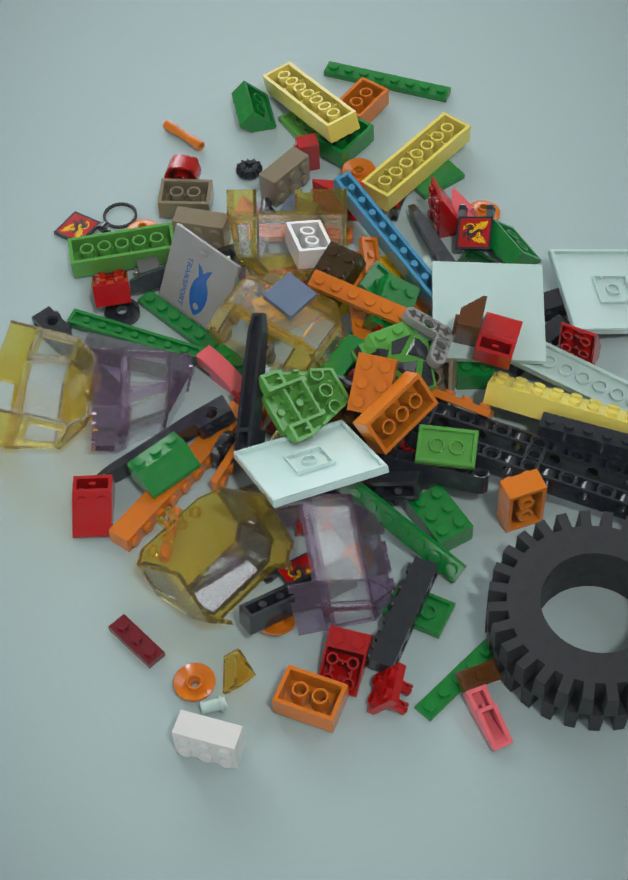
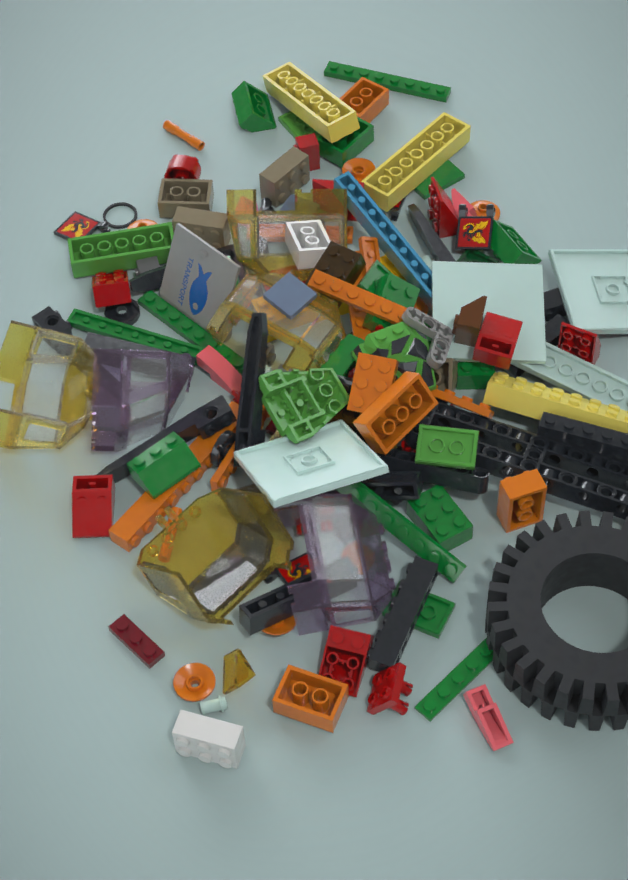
(249, 174): black gear -> none
(478, 675): reddish brown plate -> none

